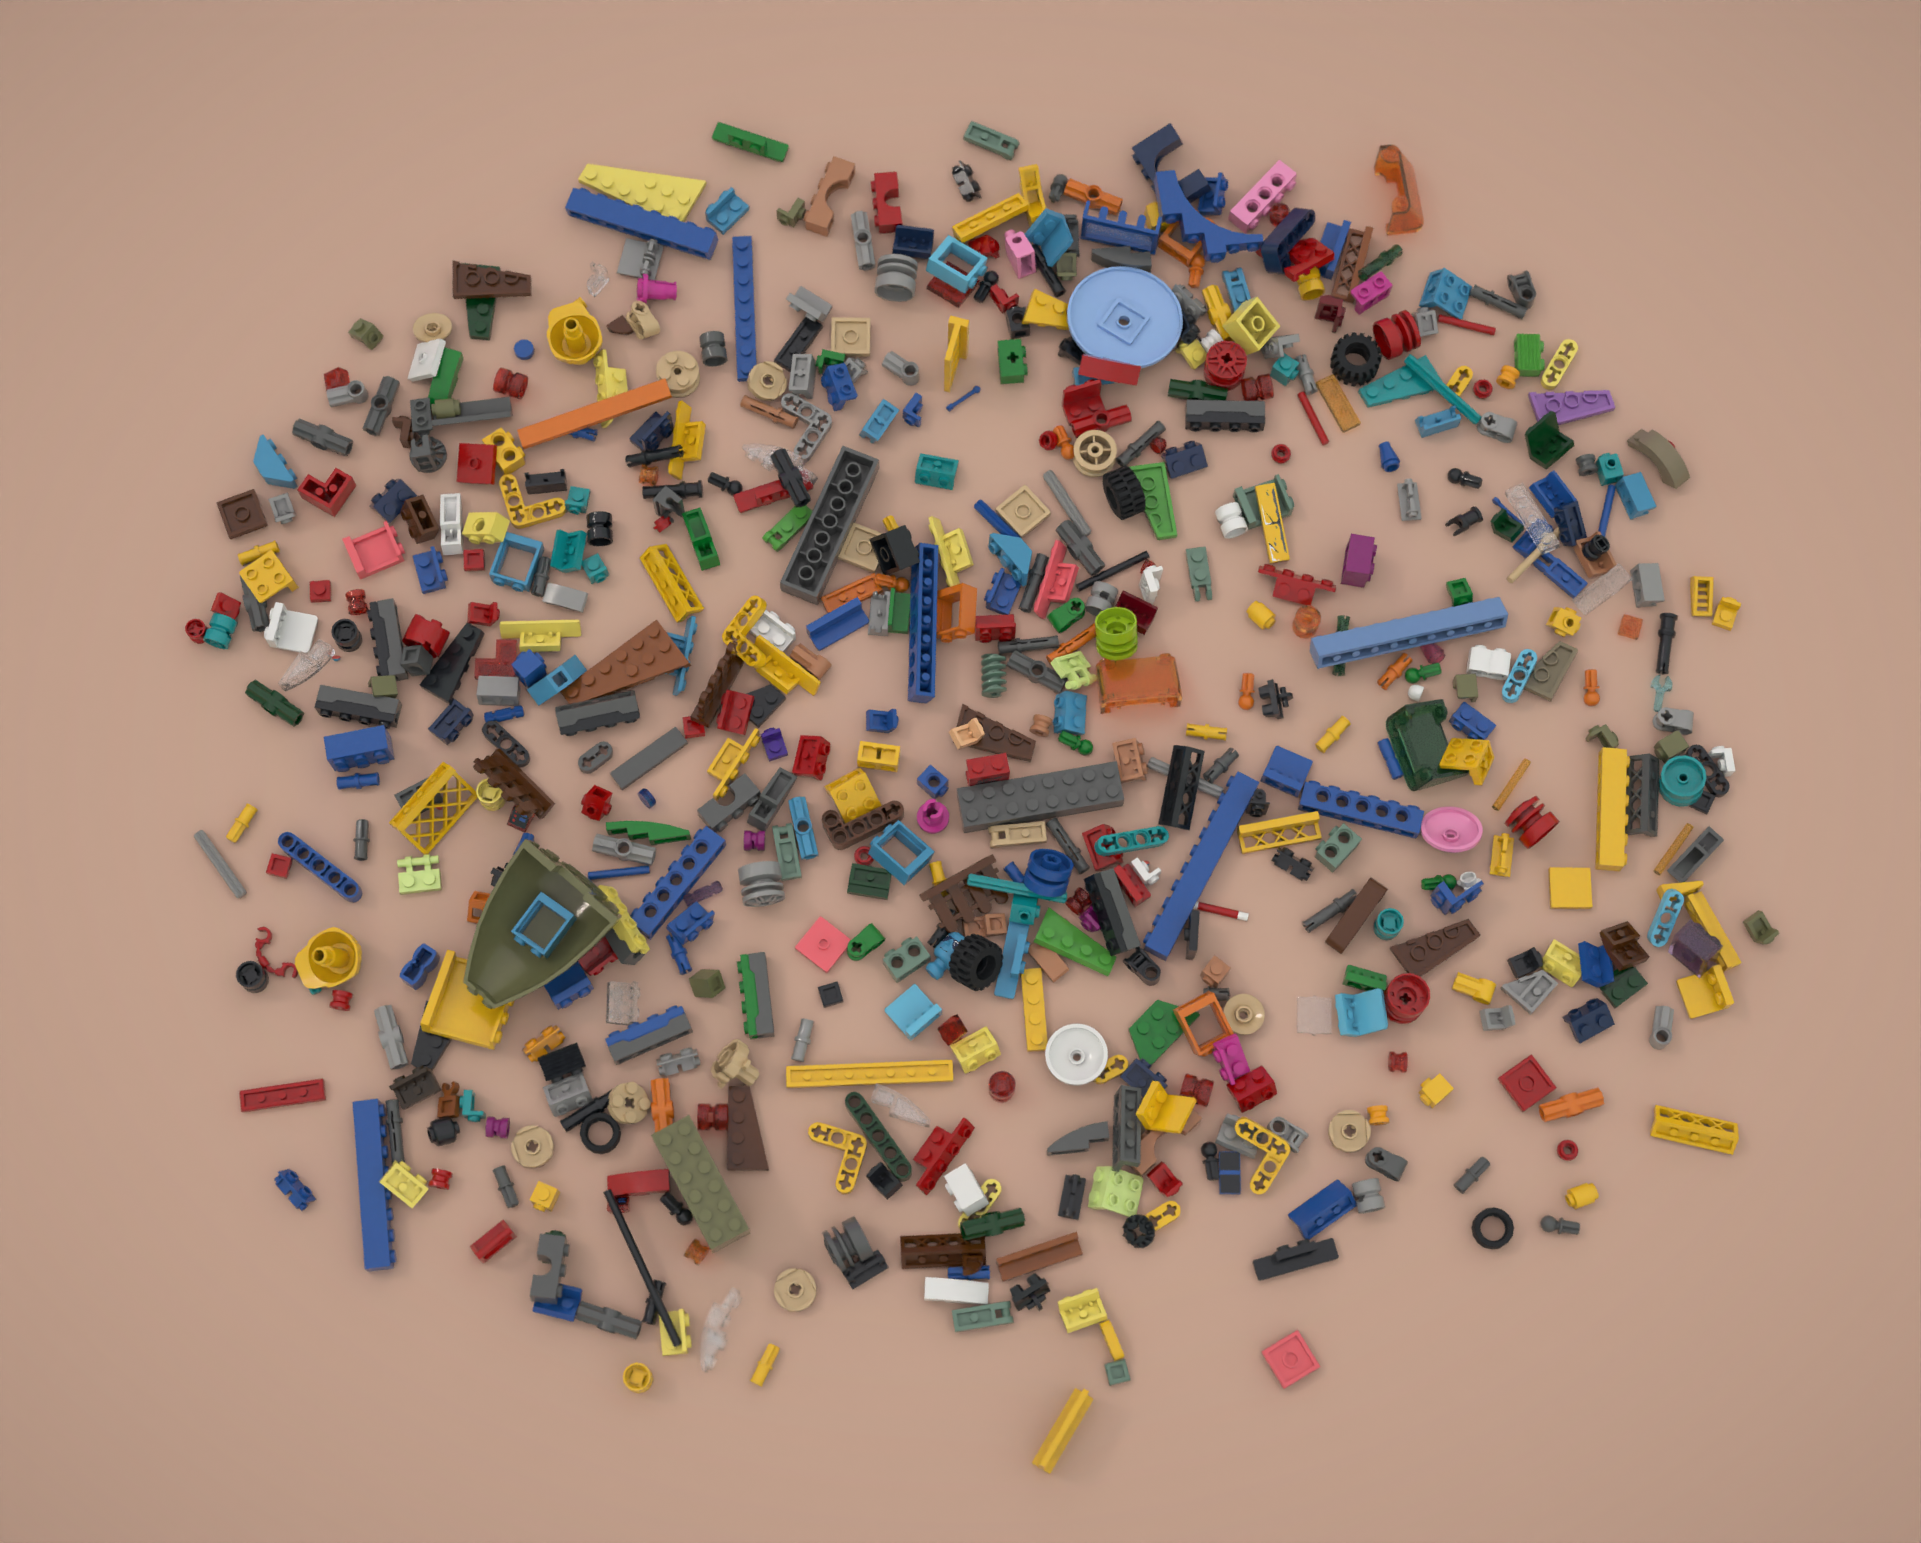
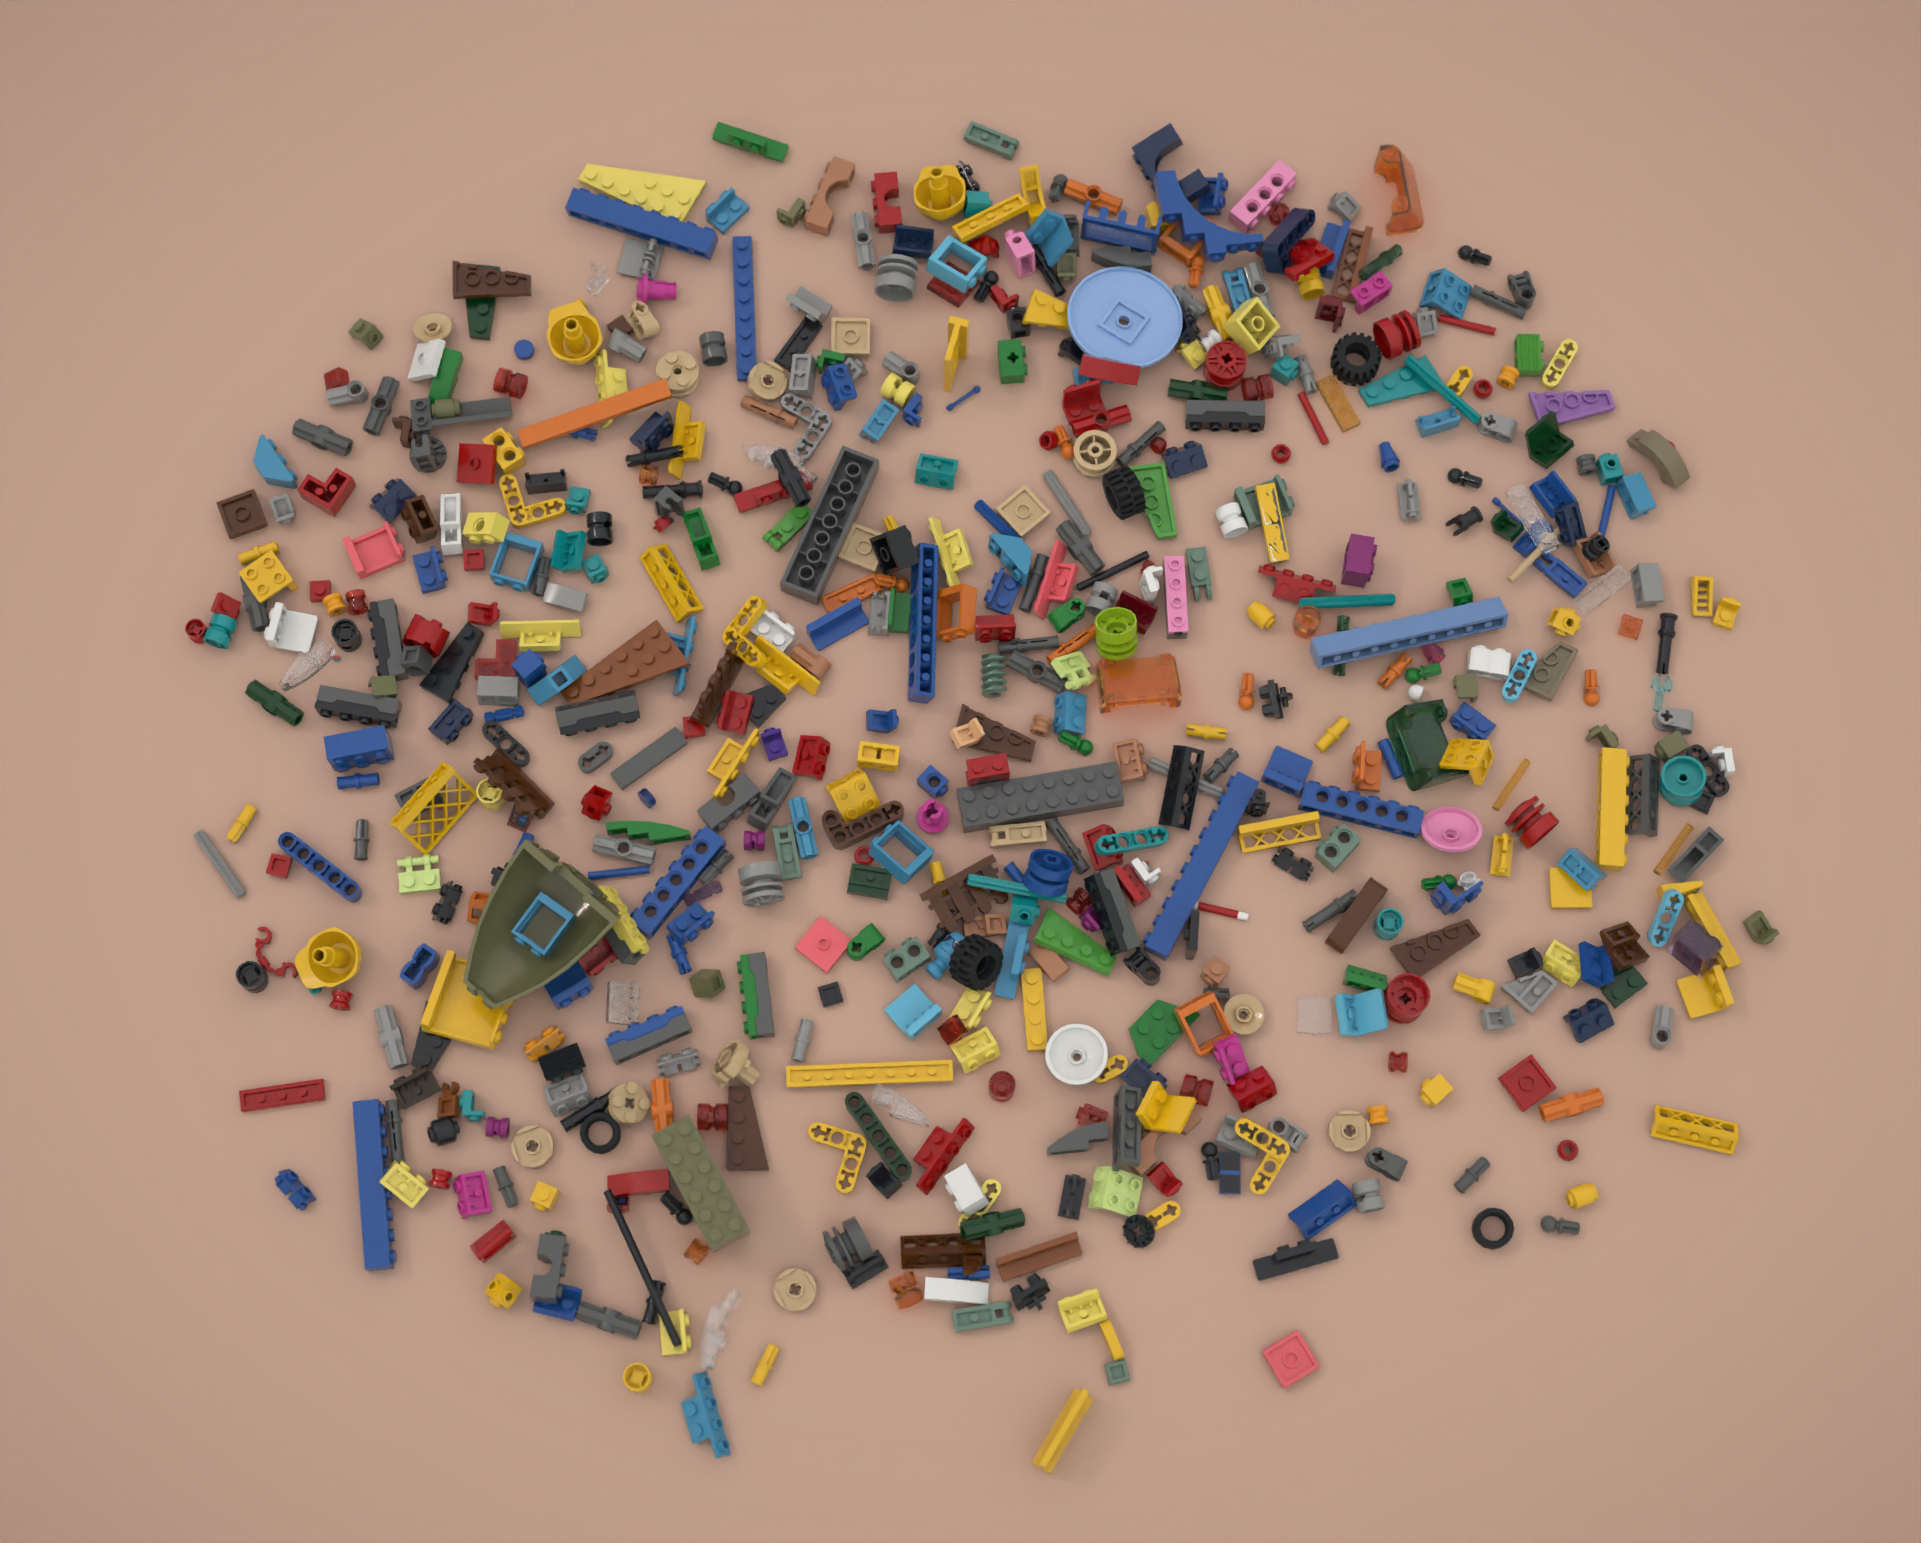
(334, 604): none -> light orange wheel
(442, 909): none -> black hinge
(472, 1194): none -> dark pink bracket
(502, 1291): none -> yellow brick
(622, 343): none -> light grey piece
(703, 1416): none -> dark azure bracket
(715, 867): none -> dark grey axle
(898, 390): none -> light yellow wheel
(905, 1290): none -> clear orange wheel
(940, 192): none -> yellow piece
(971, 1006): none -> light yellow bracket
(976, 202): none -> teal brick
(1095, 1114): none -> clear red bracket
(1175, 597): none -> bright pink piece
(1256, 282): none -> light grey piece
(1344, 205): none -> light grey bracket
(1348, 601): none -> teal axle
(1367, 769): none -> orange bracket
(1466, 252): none -> black axle
(1581, 869): none -> dark azure hinge

